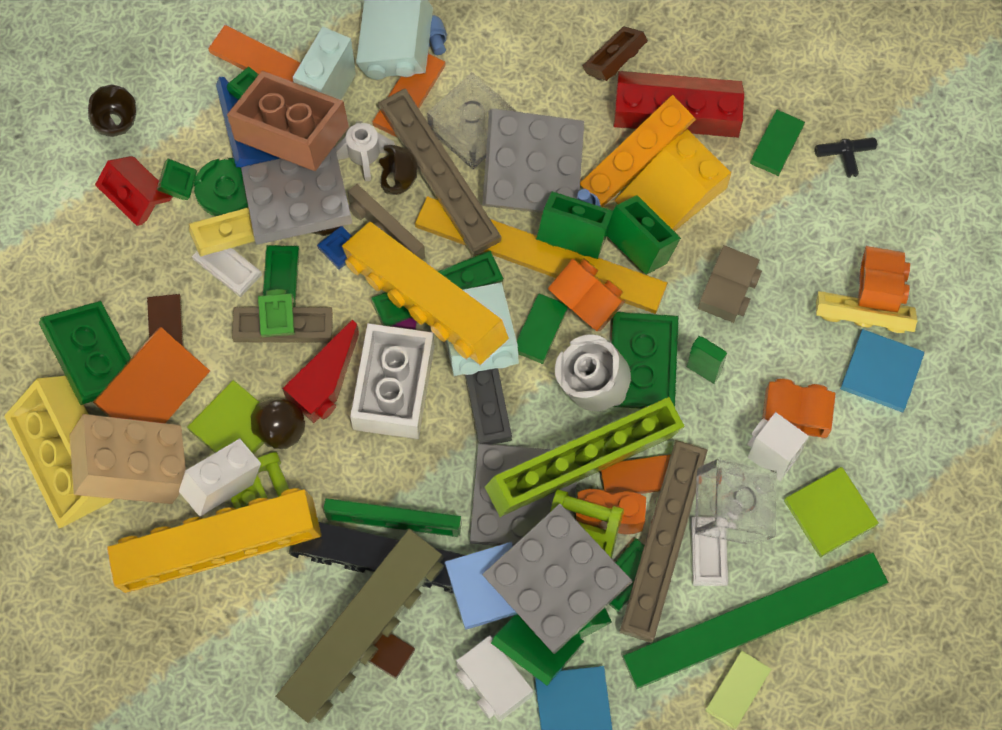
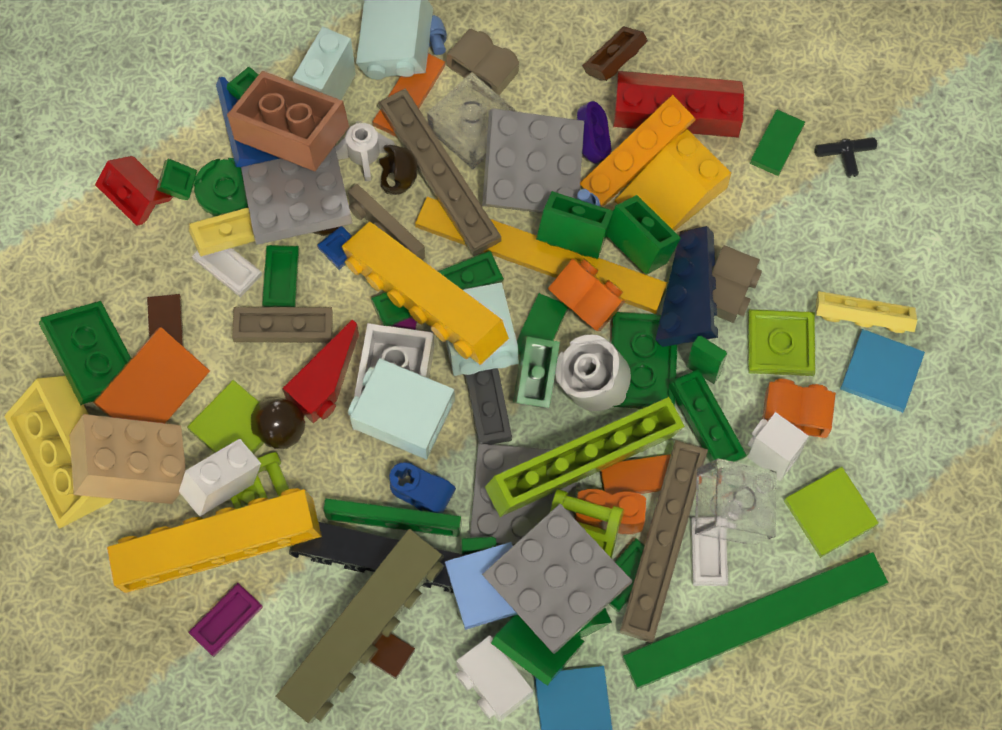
(107, 101): dark brown hair -> none
(225, 620): none -> magenta tile
(248, 52): orange tile -> none
(276, 313): bright green bracket -> none
(401, 408): none -> light aqua brick
(425, 490): none -> blue piece
(477, 544): none -> green tile
(479, 55): none -> dark tan brick
(536, 372): none -> green brick
(596, 132): none -> dark purple plate
(689, 295): none -> dark blue wing
(706, 417): none -> green tile
(738, 690): yellowish green tile -> none
(781, 342): none -> lime tile
(883, 279): orange brick -> none

